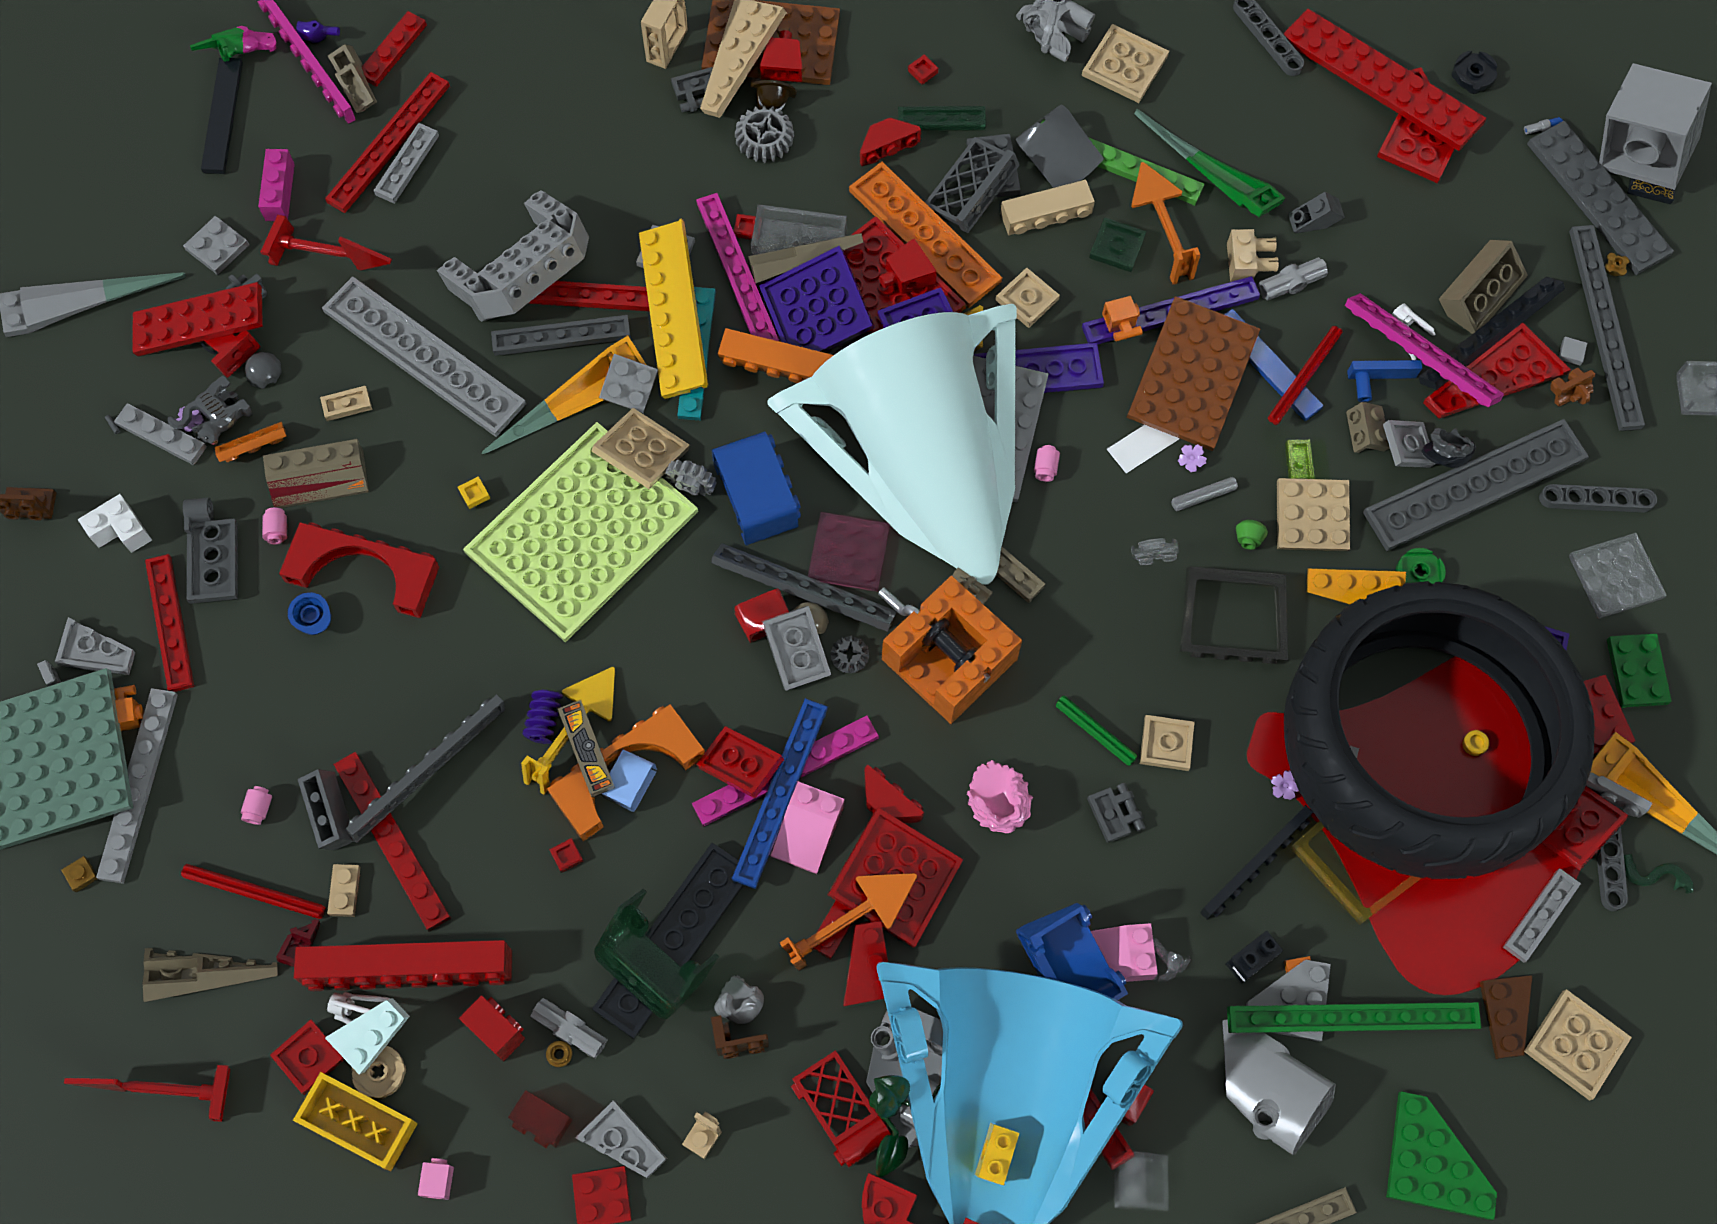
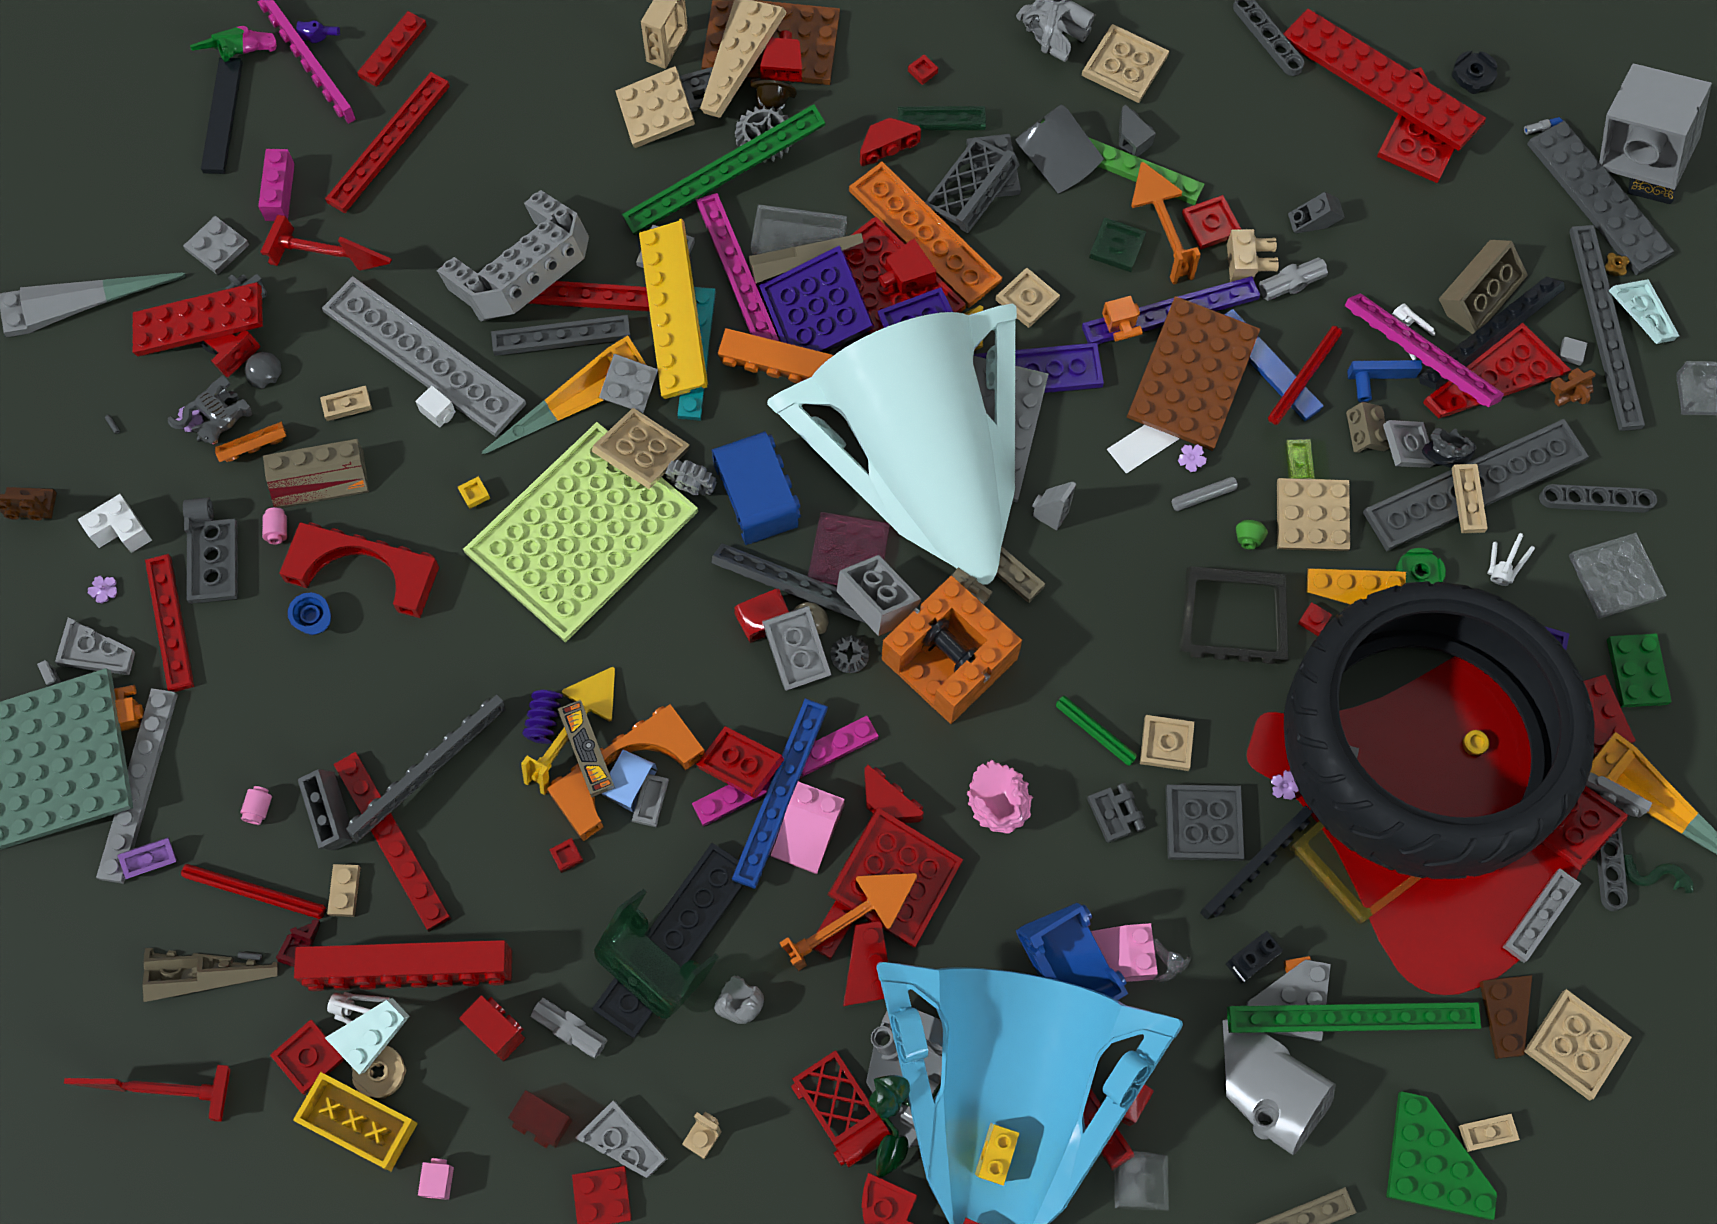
(79, 874): pearl gold plate -> none
(103, 589): none -> lavender plant
(147, 858): none -> medium lavender plate
(160, 434): light grey plate -> none
(254, 956): none -> dark grey piece
(352, 77): dark tan slope -> none
(406, 163): light grey plate -> none
(435, 406): none -> white brick
(553, 1048): pearl gold plate -> none
(650, 800): none -> light grey tile
(655, 107): none -> tan plate
(723, 169): none -> green plate
(731, 1048): reddish brown bracket -> none
(744, 226): red tile -> none
(877, 594): none -> light grey slope
(1046, 463): bright pink brick -> none
(1047, 207): tan brick -> none
(1054, 504): none -> light grey slope
(1134, 133): none -> dark grey slope
(1155, 550): clear plate -> none
(1204, 822): none -> dark grey plate
(1210, 221): none -> red plate
(1240, 187): green plate -> none
(1314, 619): none -> red plate
(1469, 498): none -> tan plate
(1489, 1132): none -> tan plate
(1502, 573): none -> white plant
(1646, 309): none -> light aqua wing

